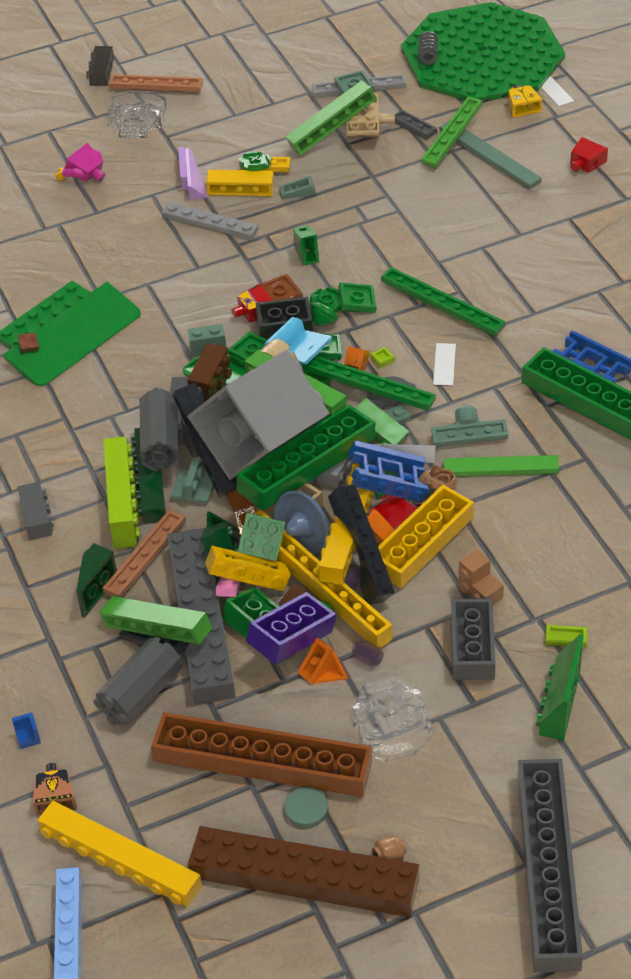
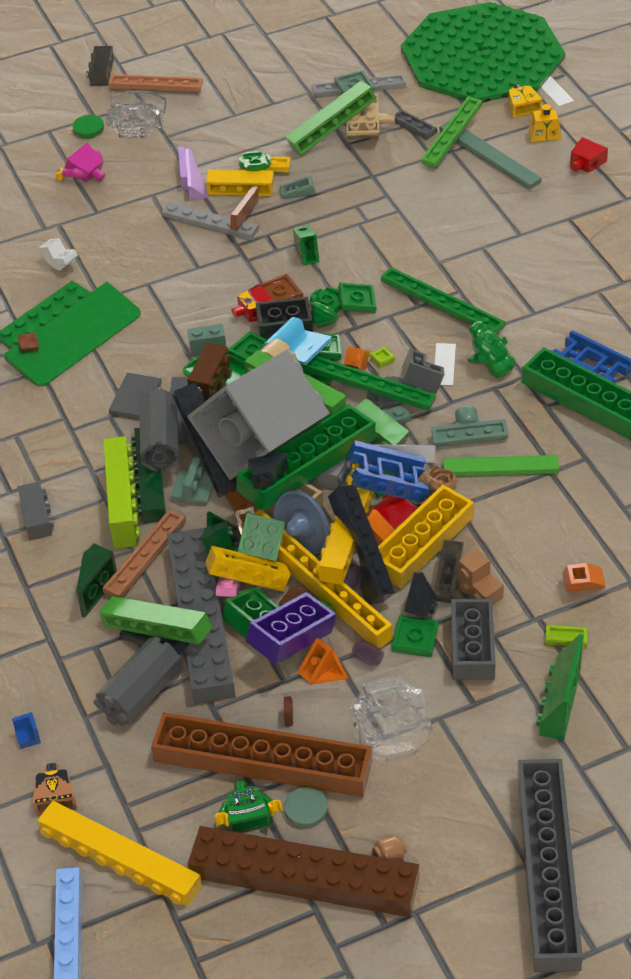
(56, 254): none -> white brick
(88, 126): none -> green tile
(131, 390): none -> dark grey tile
(244, 208): none -> dark orange tile
(246, 809): none -> green torso
(266, 470): none -> black slope
(288, 711): none -> copper tile
(415, 636): none -> green tile
(420, 373): none -> dark grey brick
(421, 597): none -> black slope
(428, 48): dark grey piece -> none
(447, 574): none -> clear smoke brick
(490, 350): none -> green piece
(544, 125): none -> yellow torso
(583, 577): none -> orange slope

